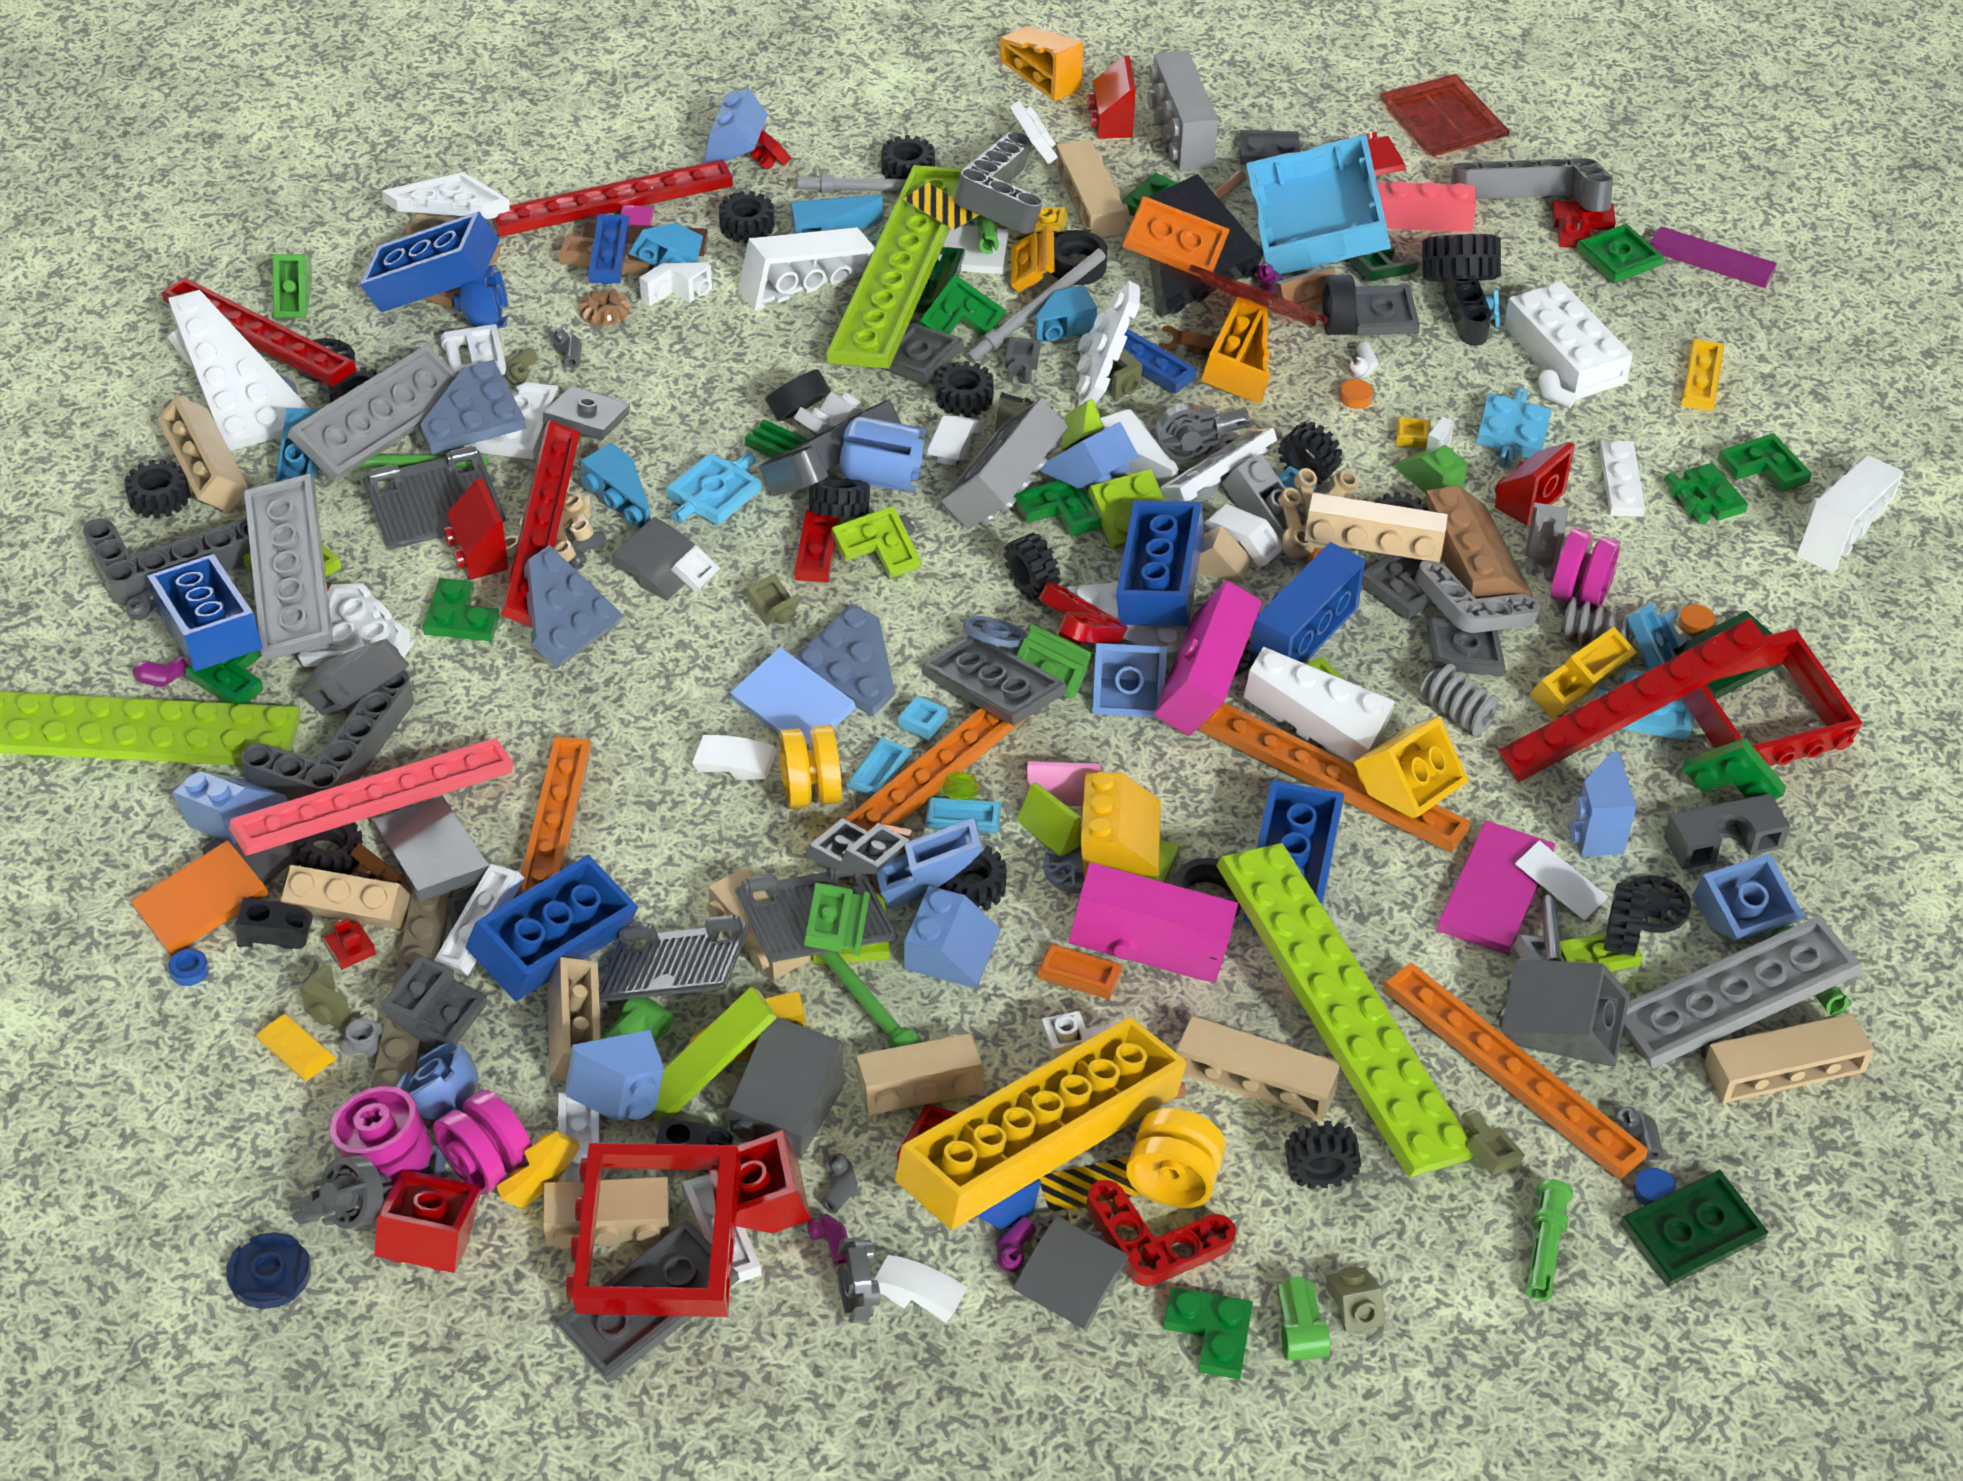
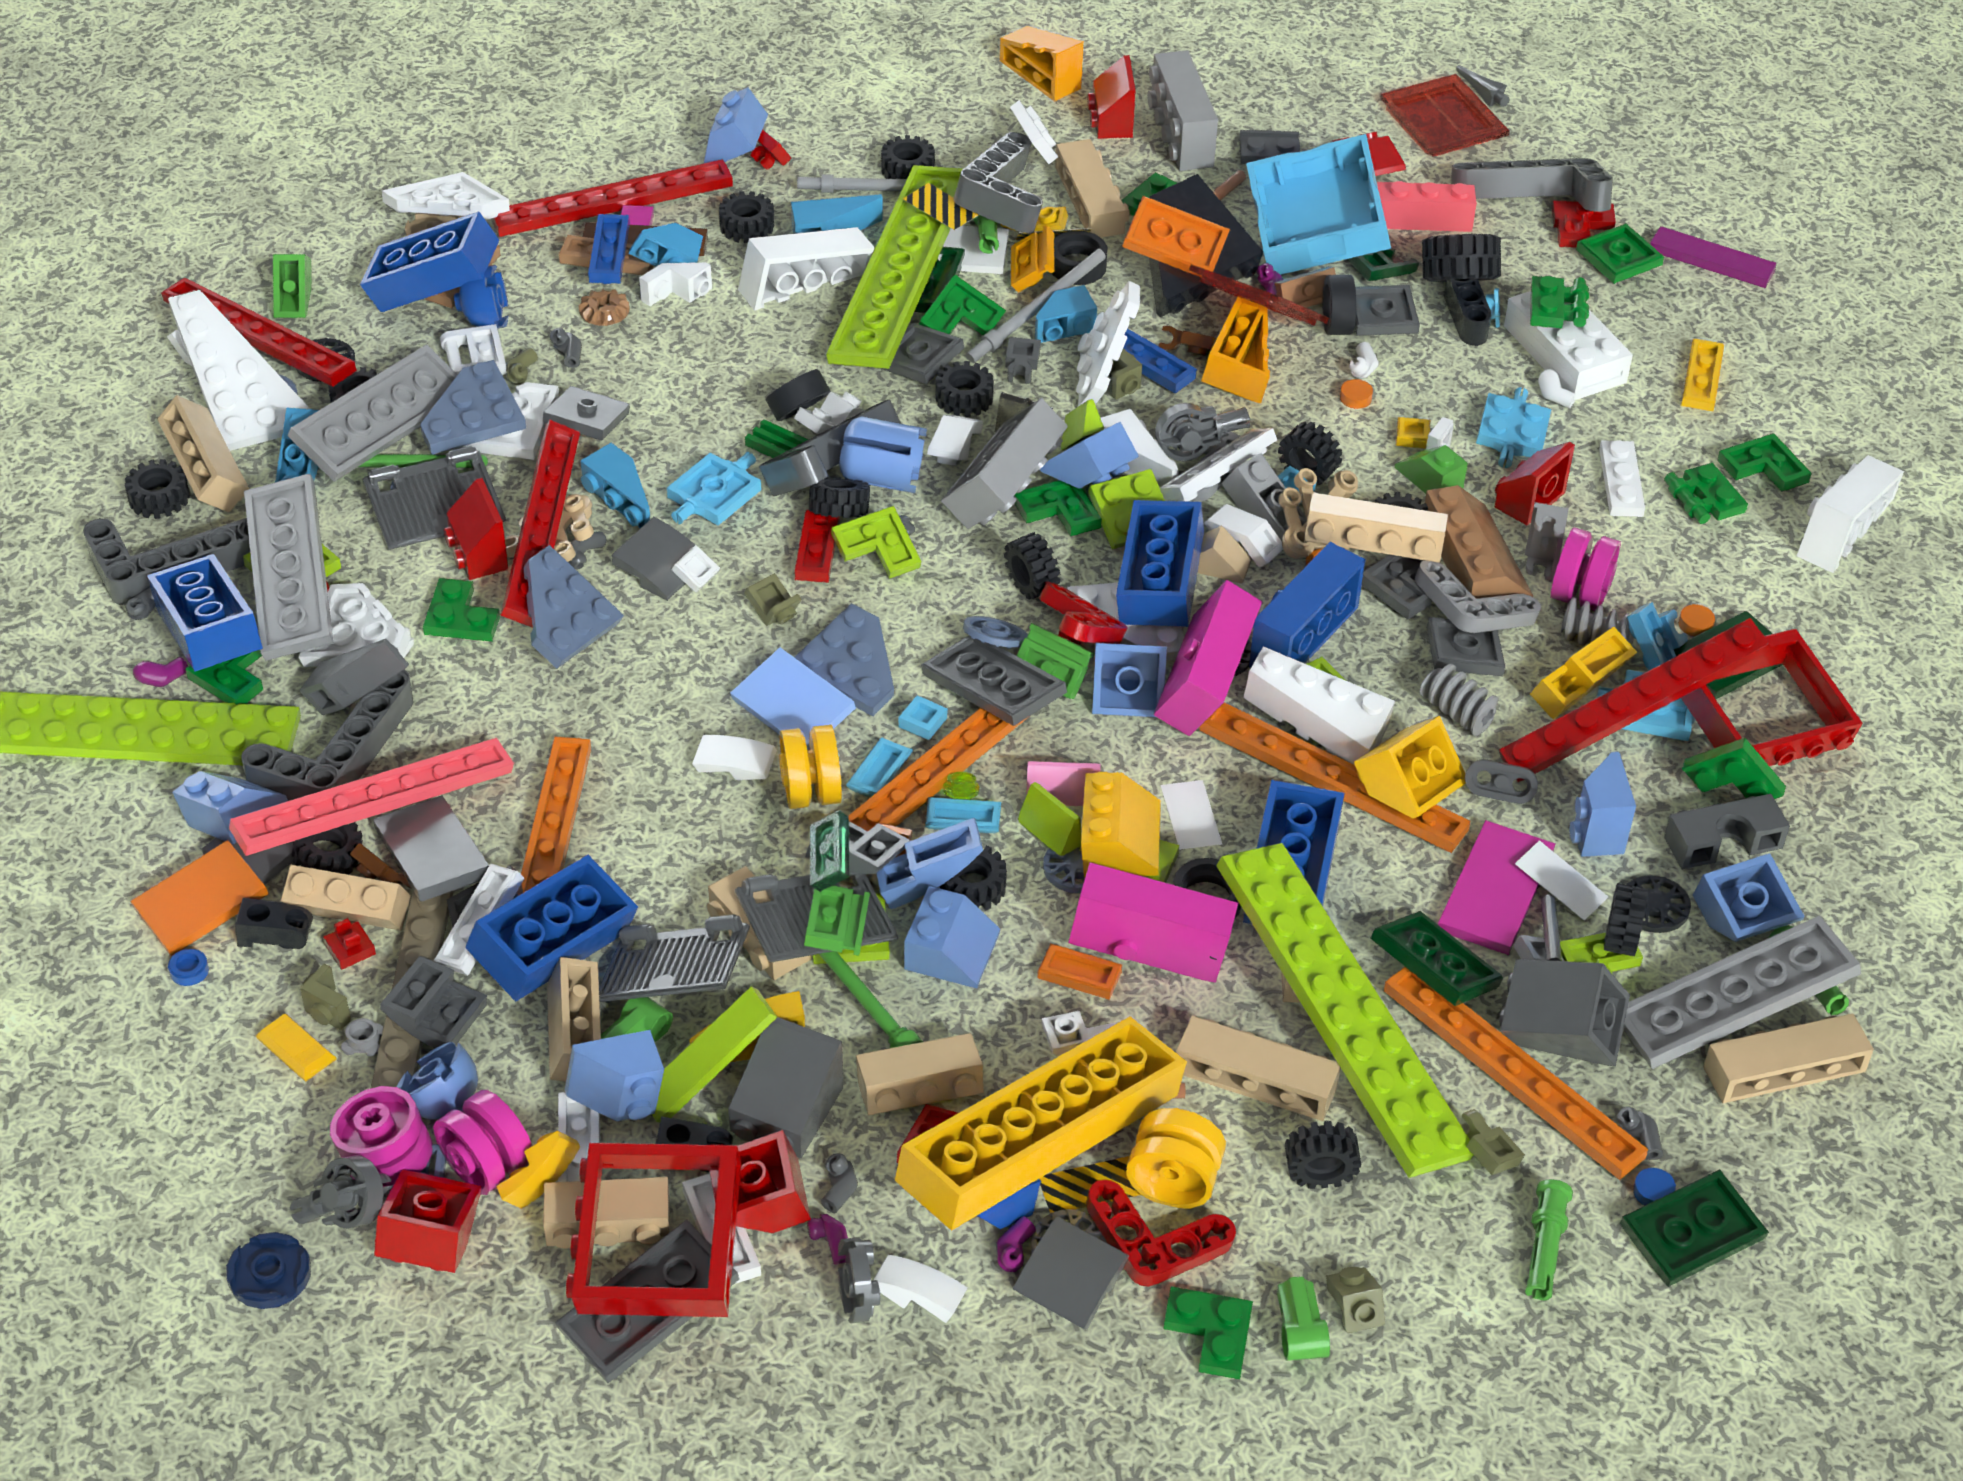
(829, 850): none -> clear green plate
(1191, 814): none -> white sticker
(1437, 958): none -> dark green tile
(1490, 90): none -> dark grey piece
(1501, 781): none -> dark grey plate
(1548, 300): none -> green plate

